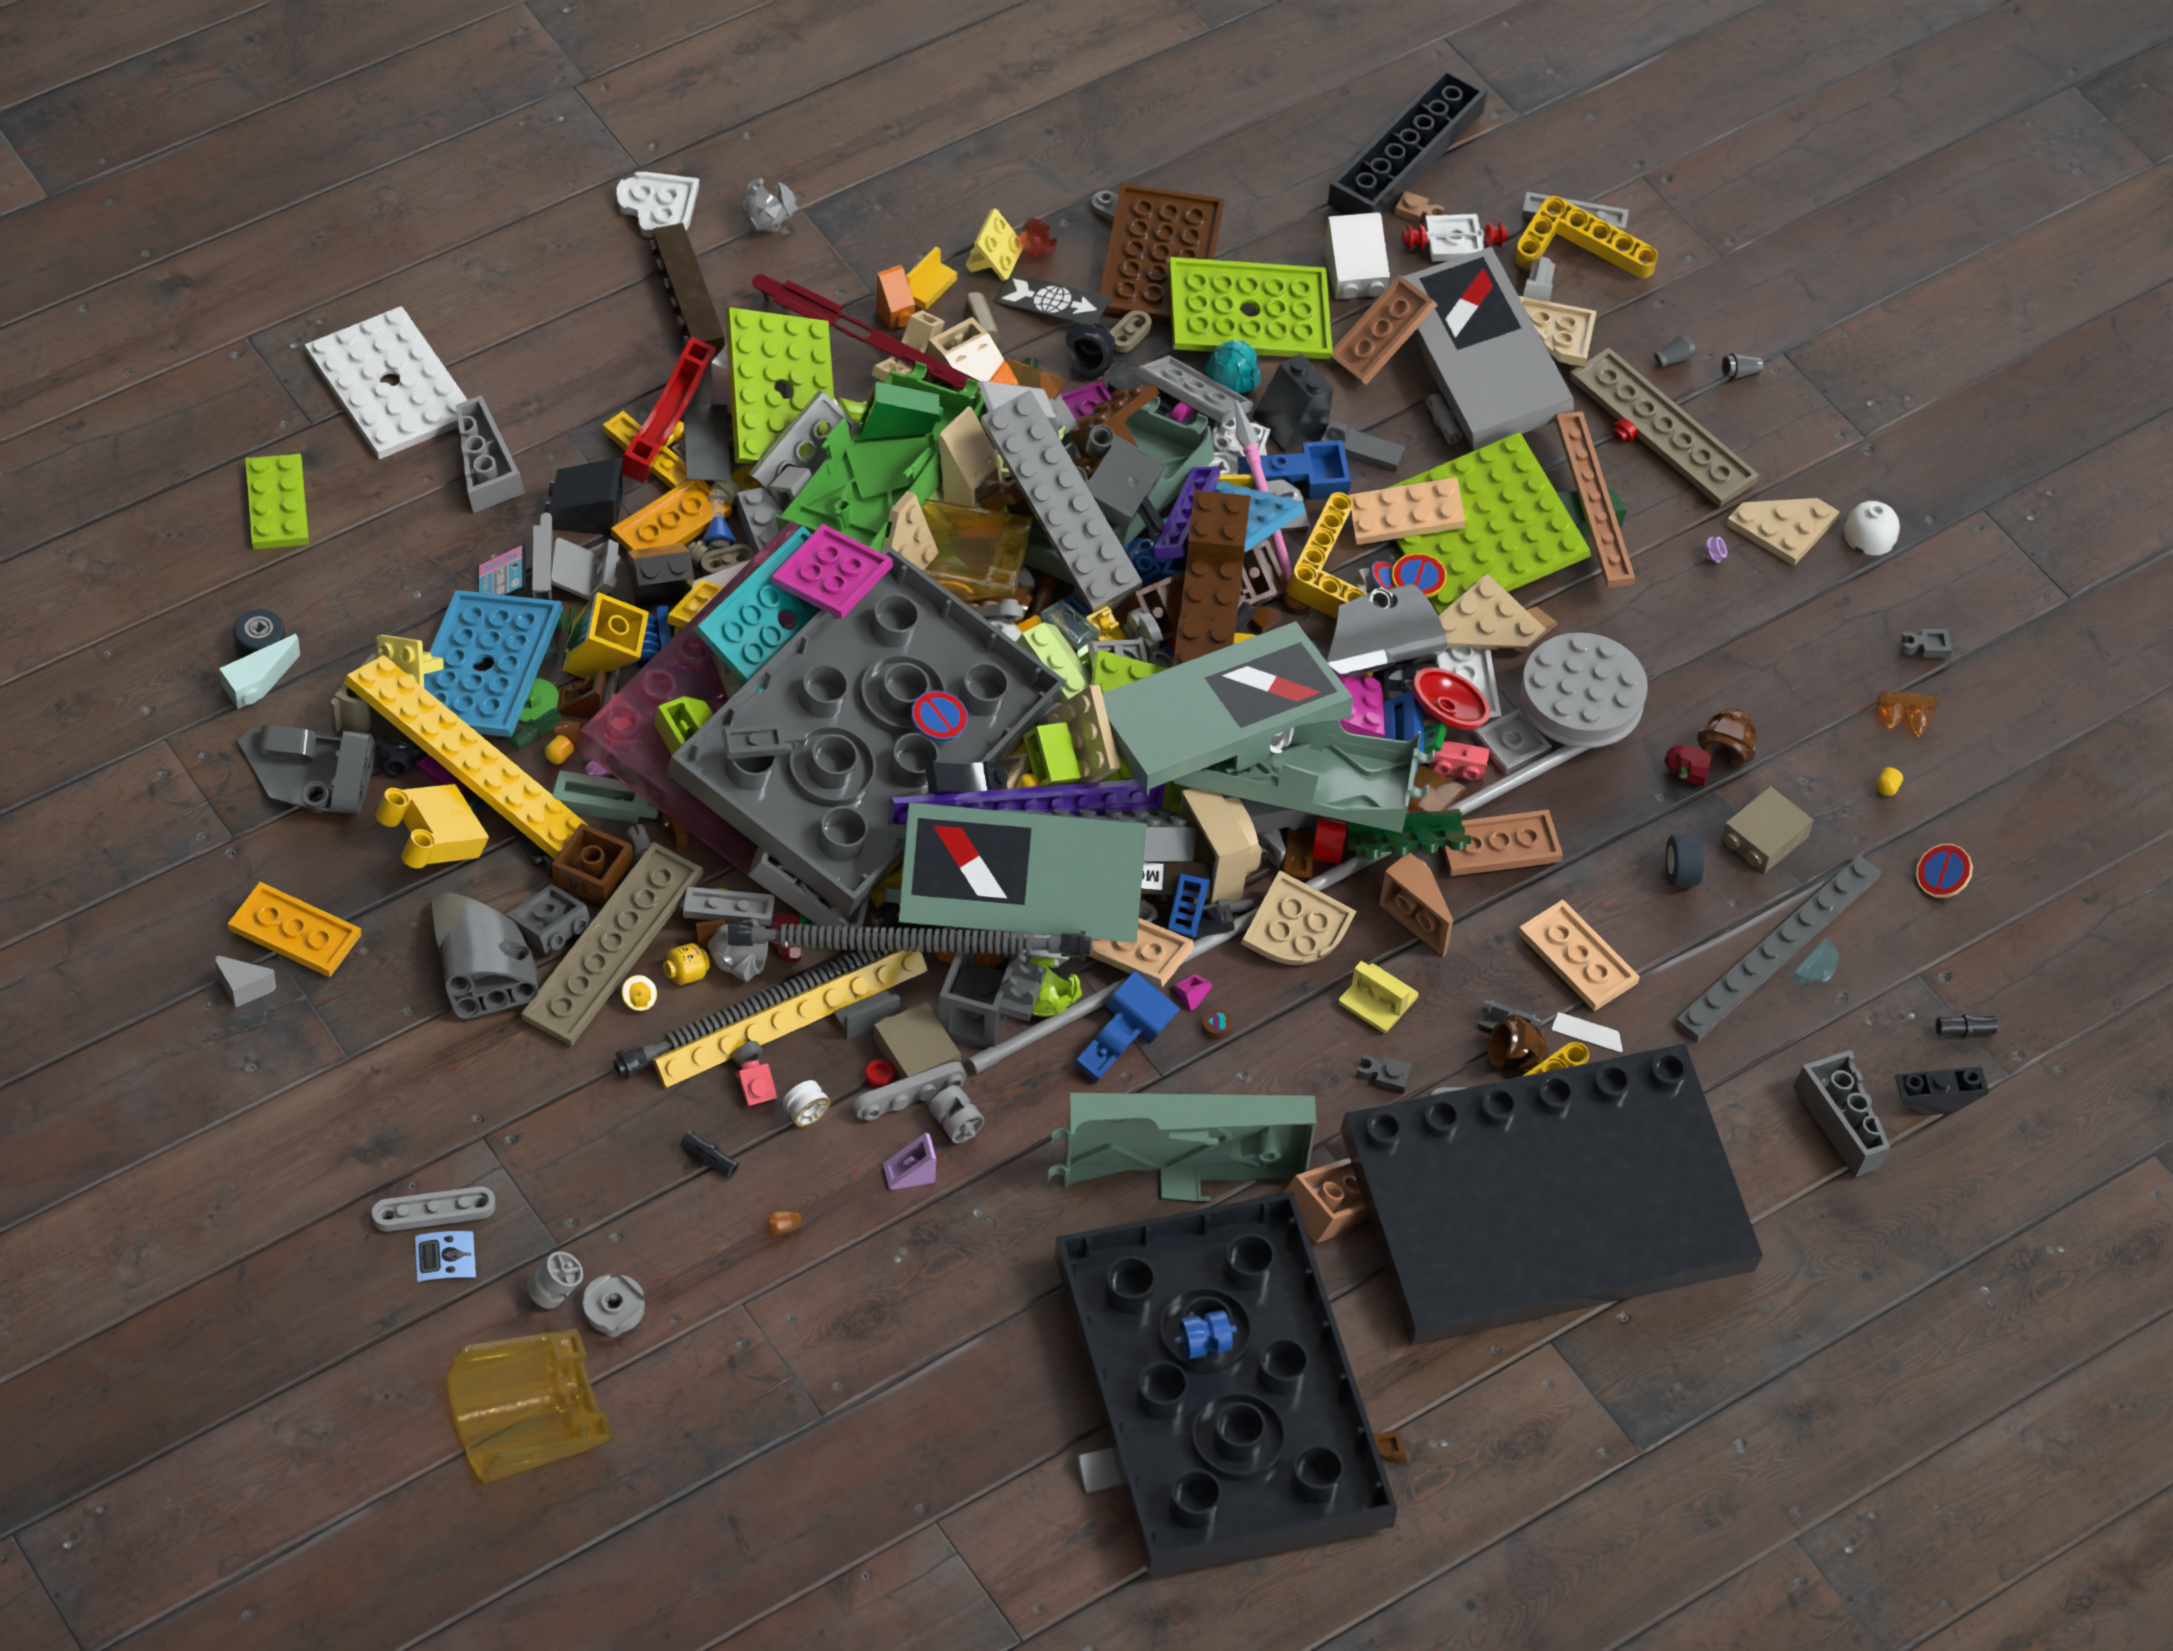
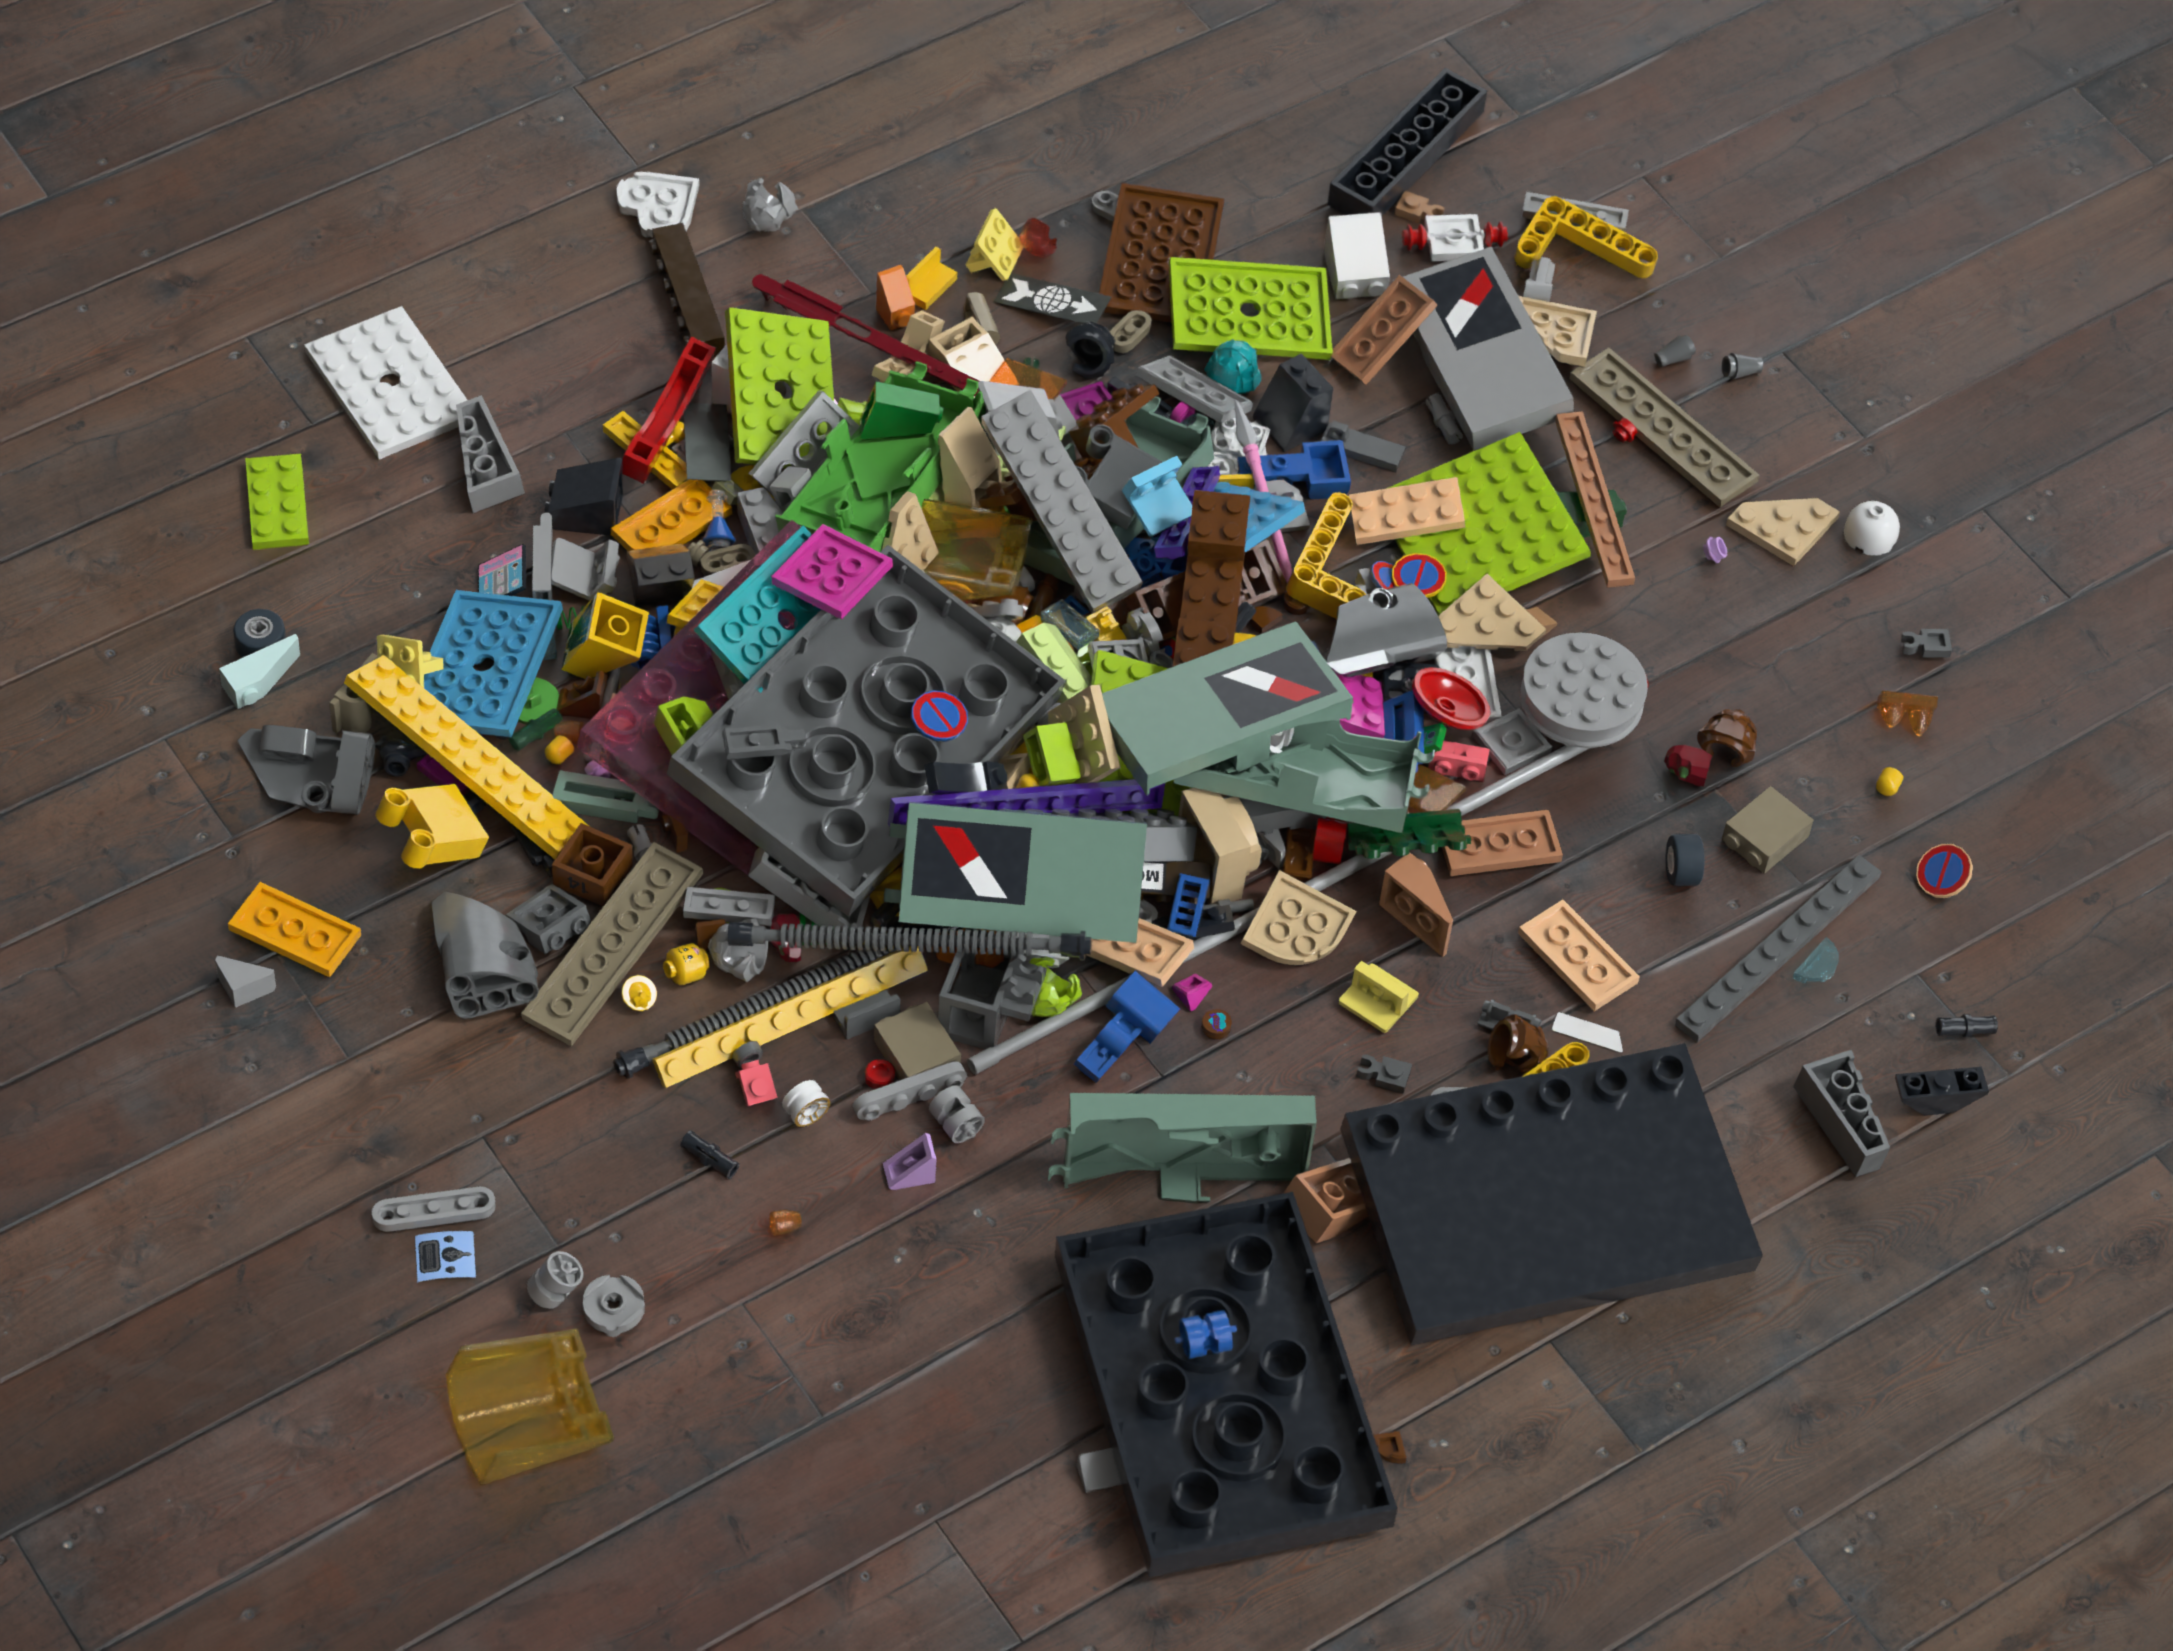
(1158, 497): none -> medium azure bracket

